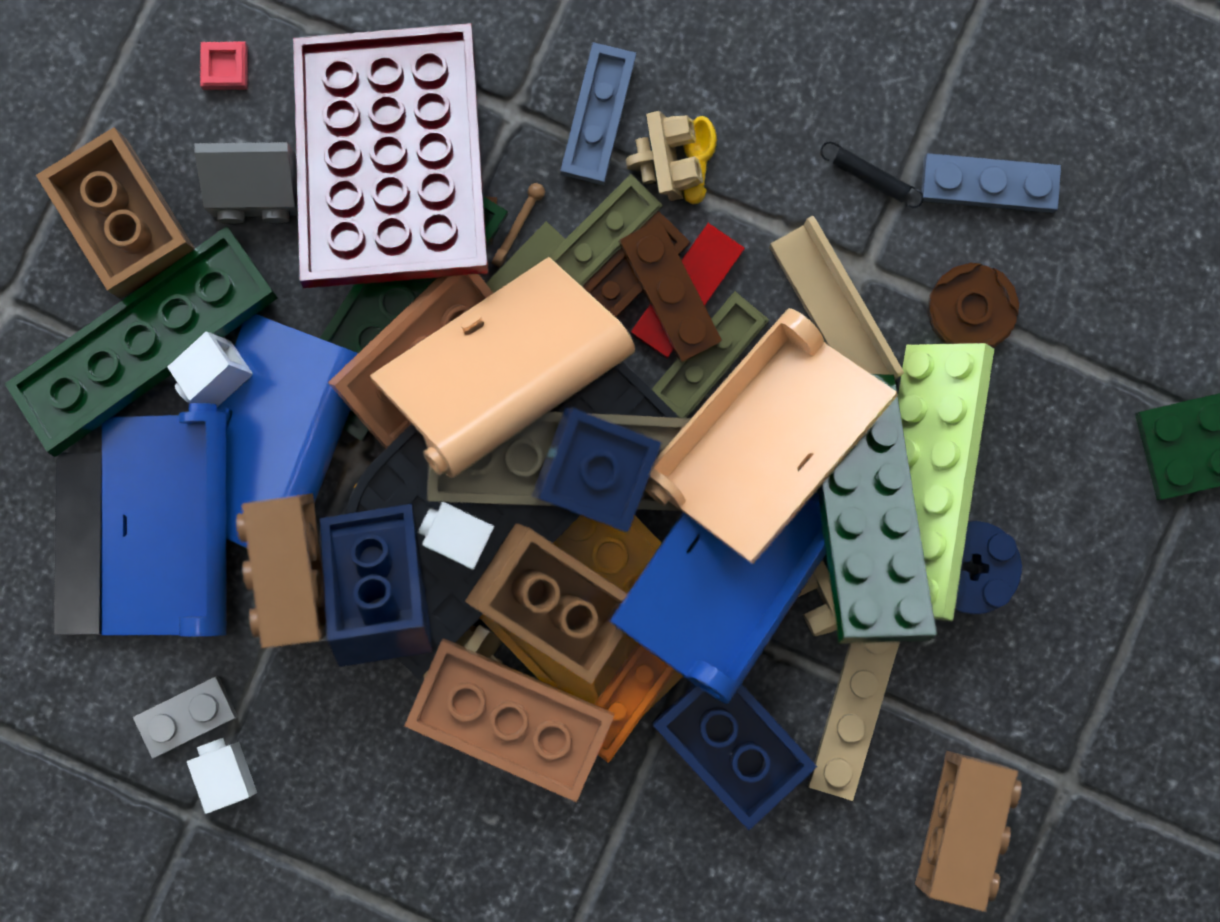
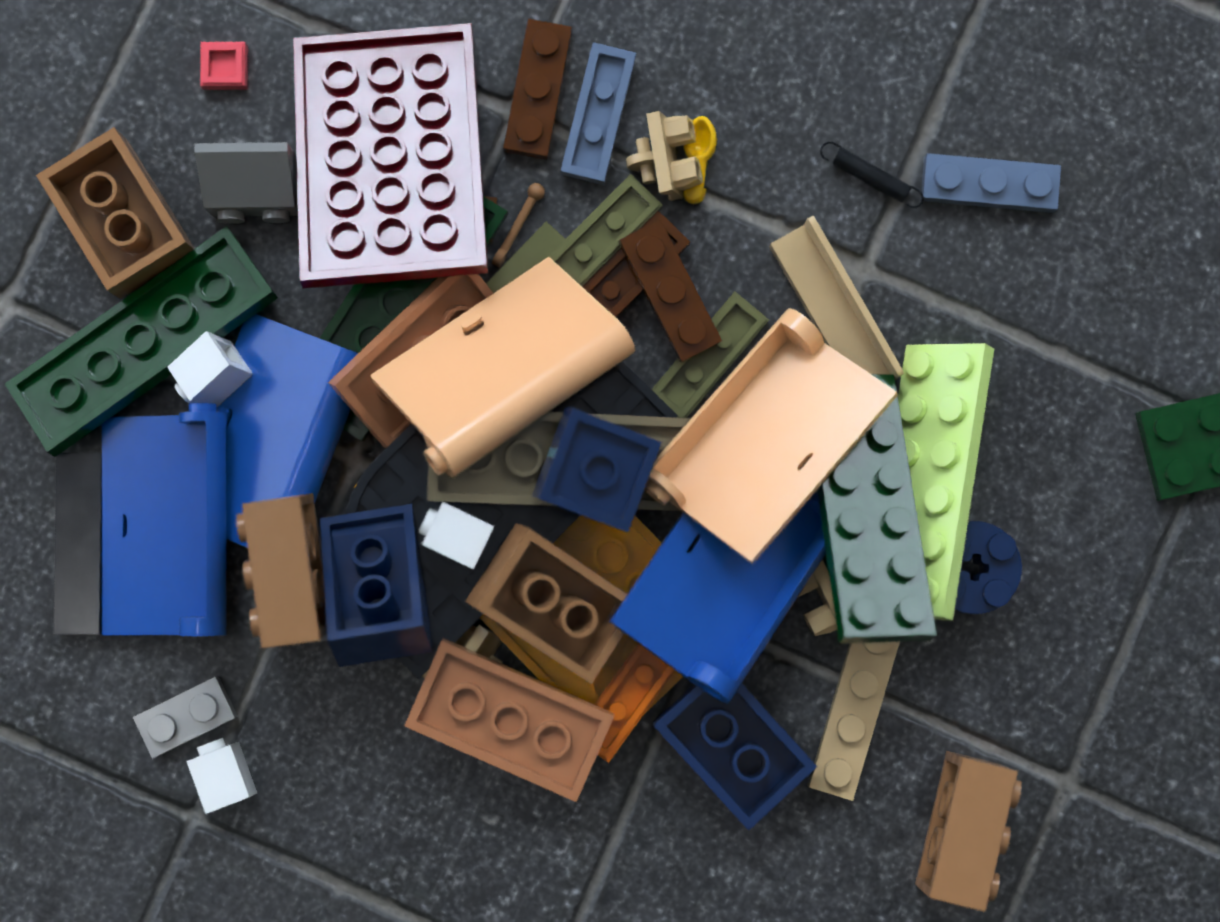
(537, 89): none -> reddish brown plate
(707, 265): red tile -> none
(973, 306): reddish brown tile -> none

